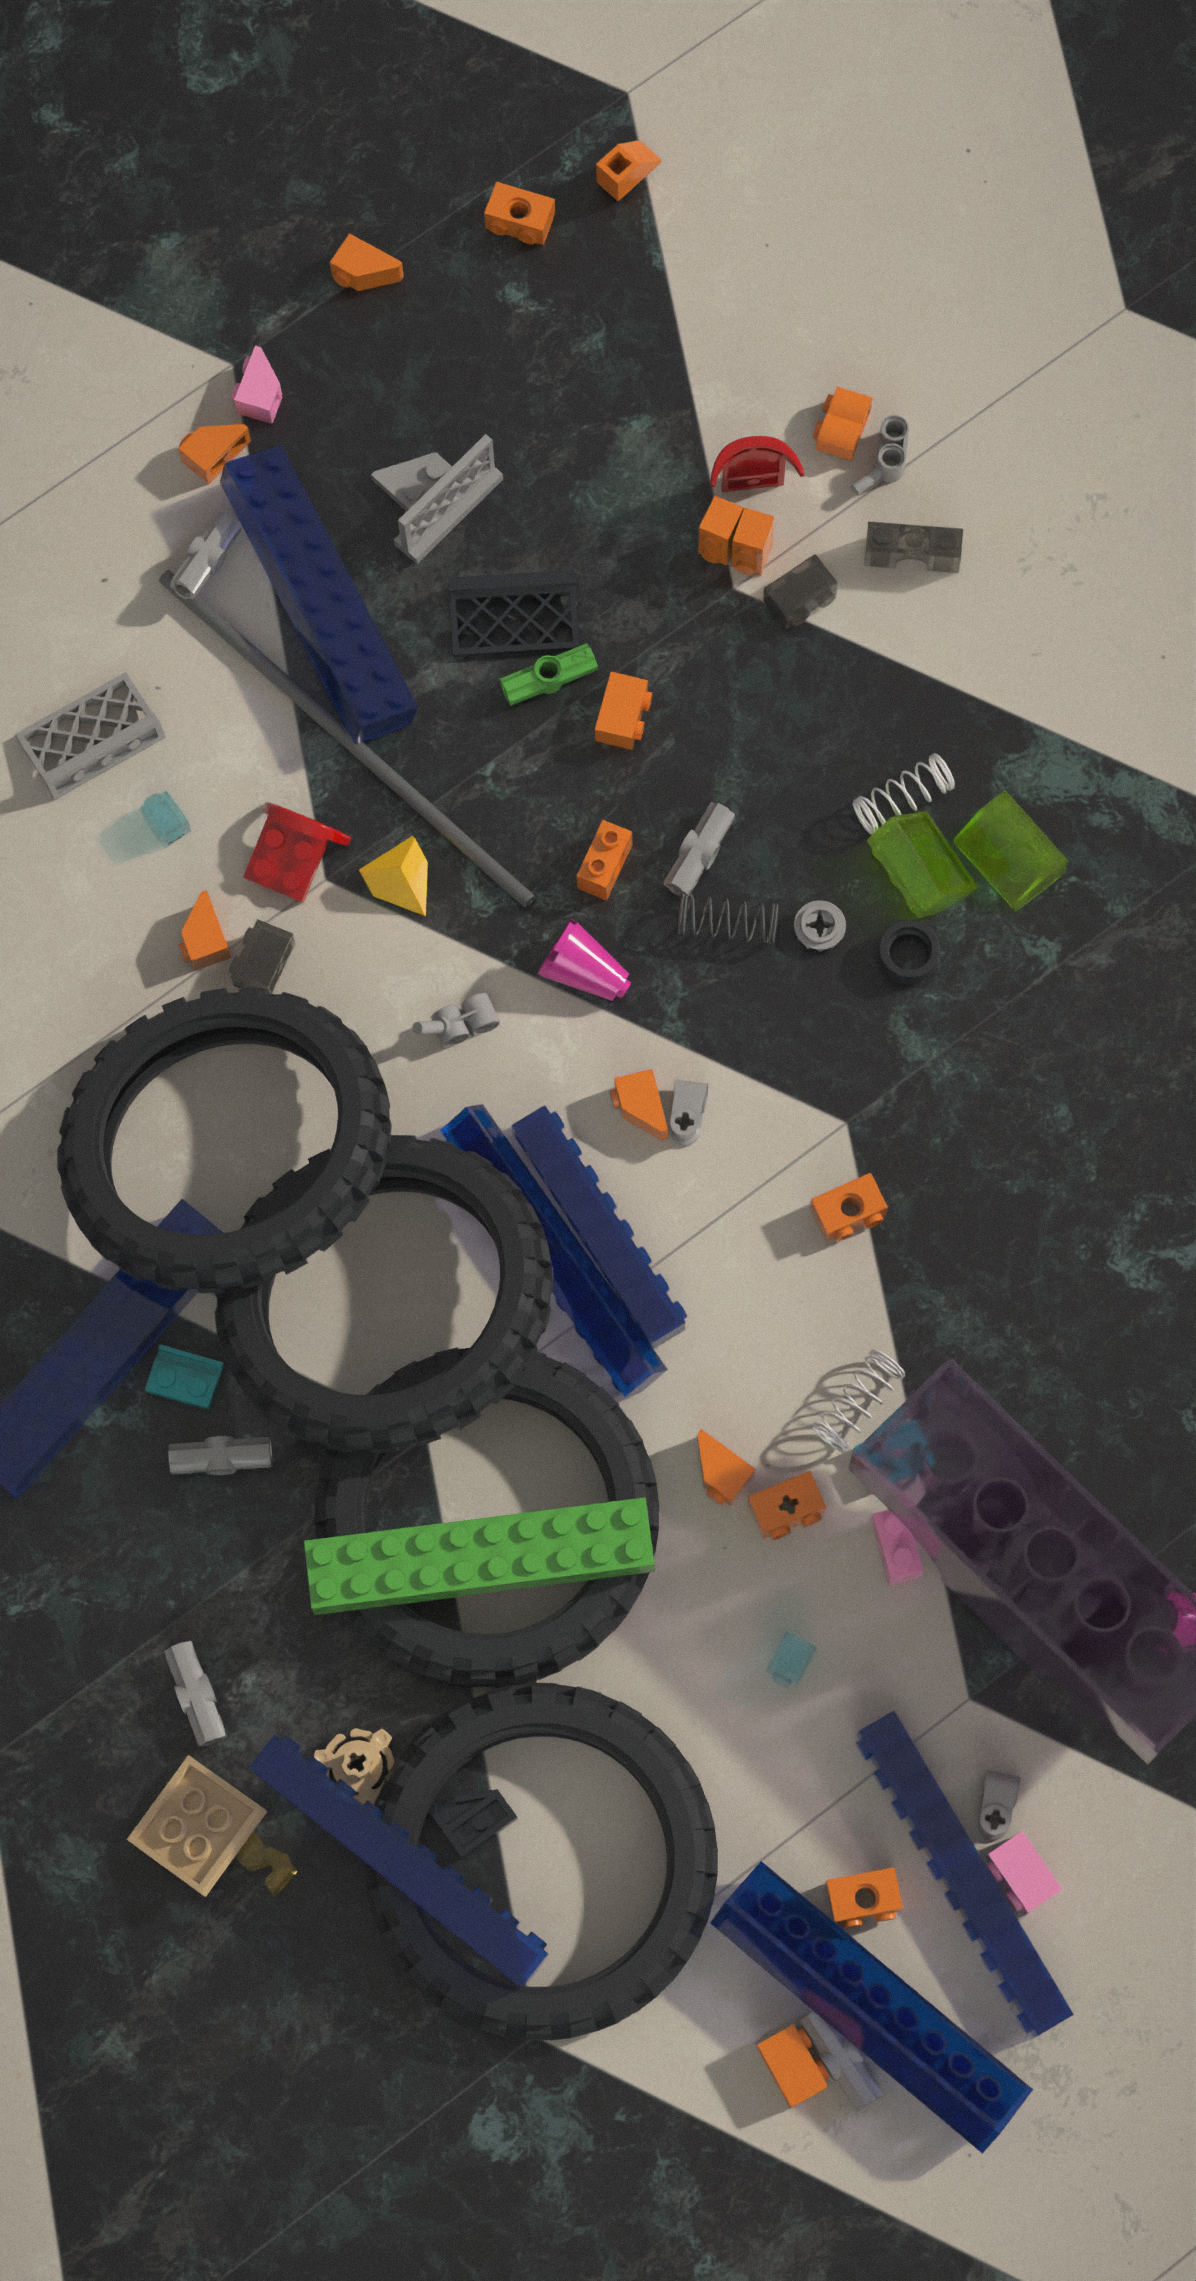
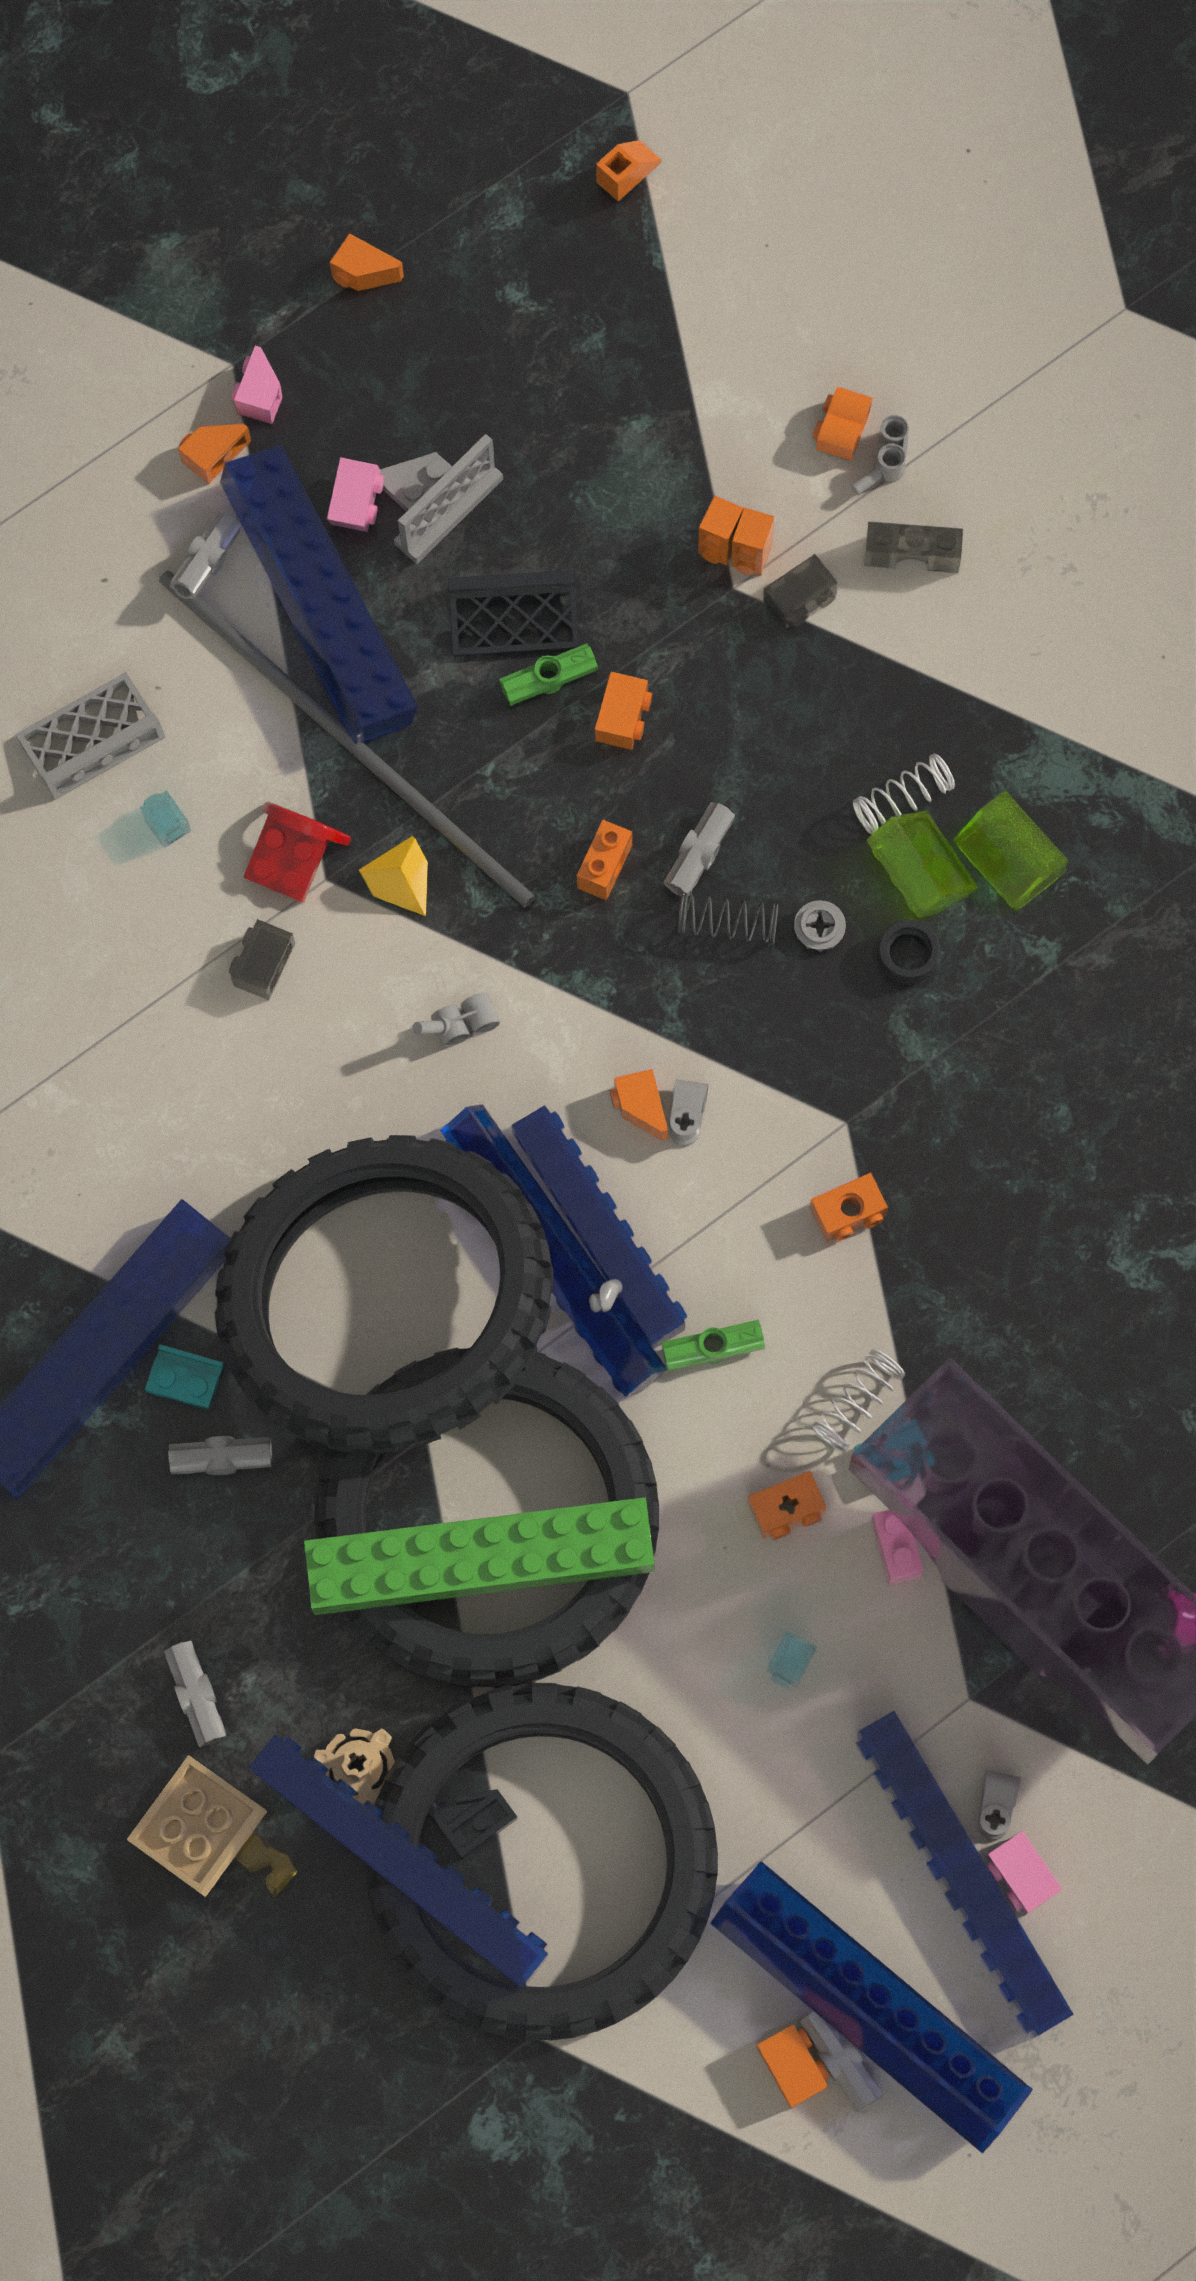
(203, 936): orange slope -> none
(283, 1239): black tyre -> none
(355, 495): none -> bright pink brick
(509, 201): orange brick -> none
(584, 964): dark pink cone -> none
(607, 1296): none -> light grey arm
(722, 1470): orange slope -> none
(734, 1339): none -> bright green piece
(753, 464): red piece -> none
(880, 1883): orange brick -> none

